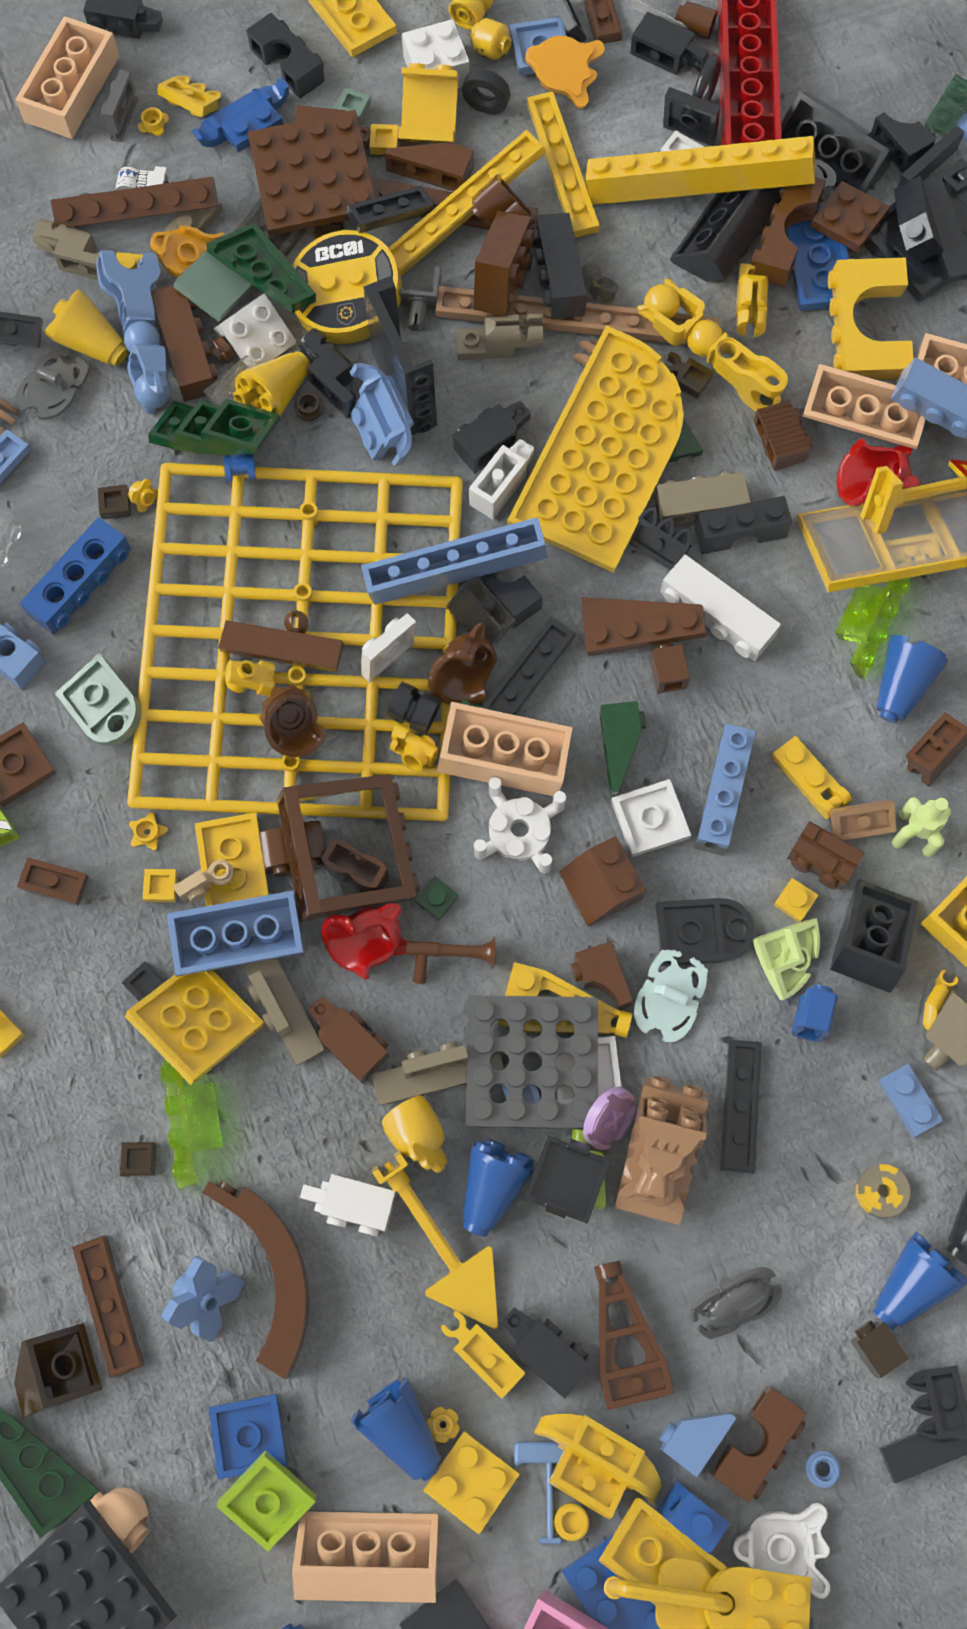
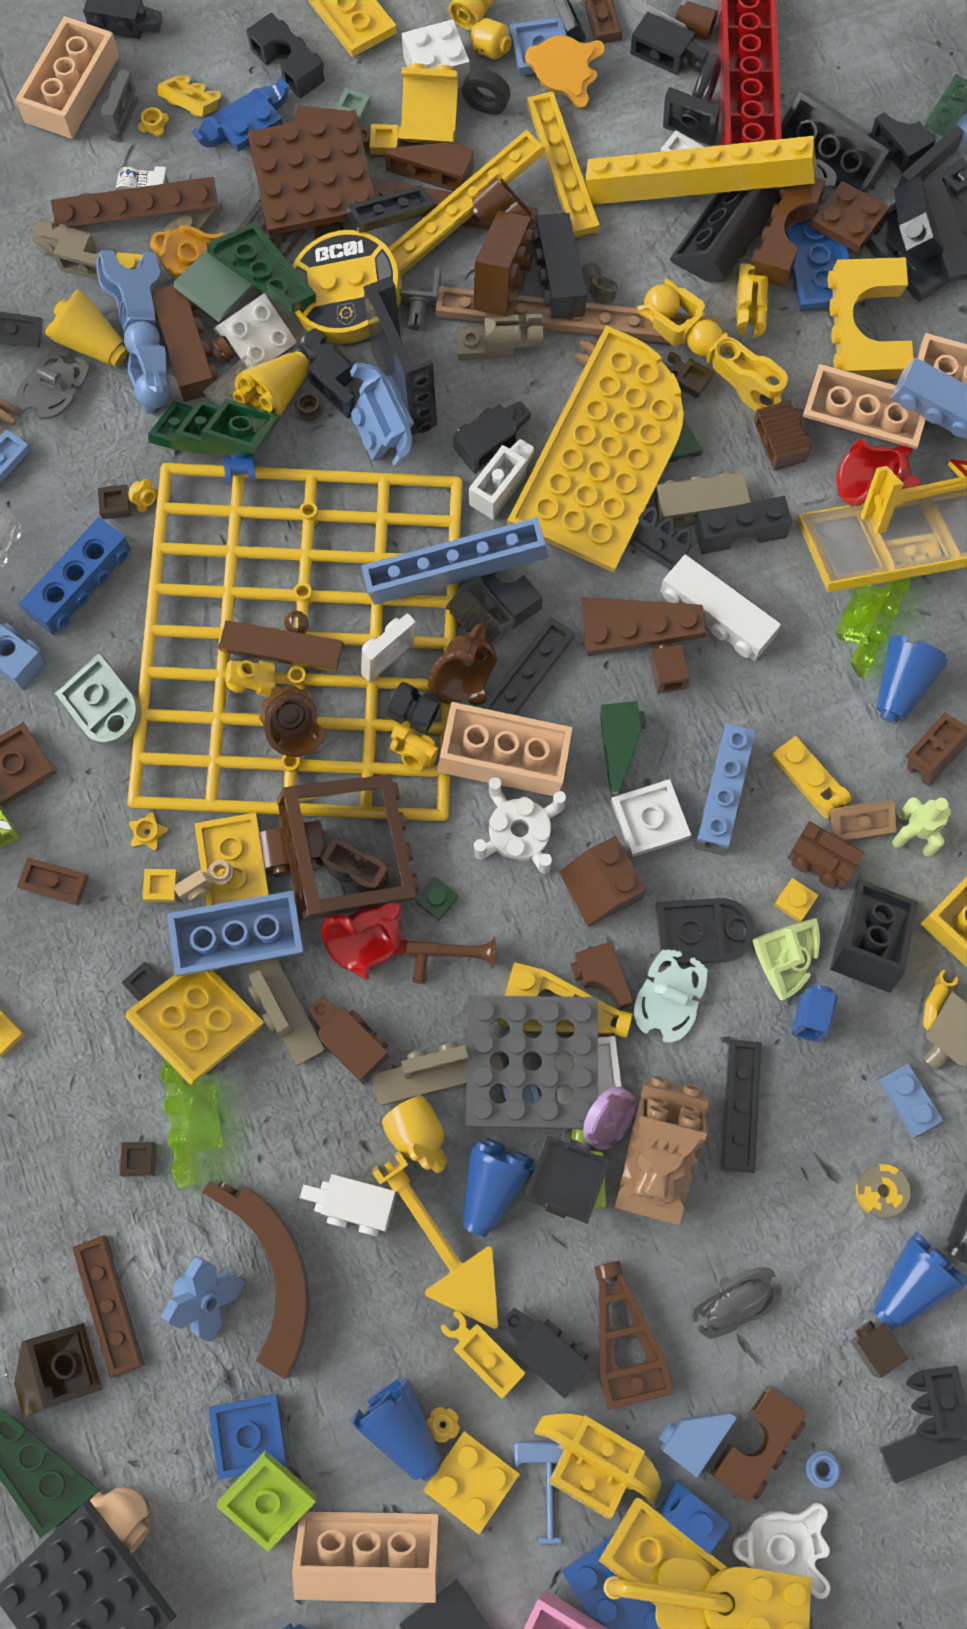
(571, 1521): yellow tile -> none

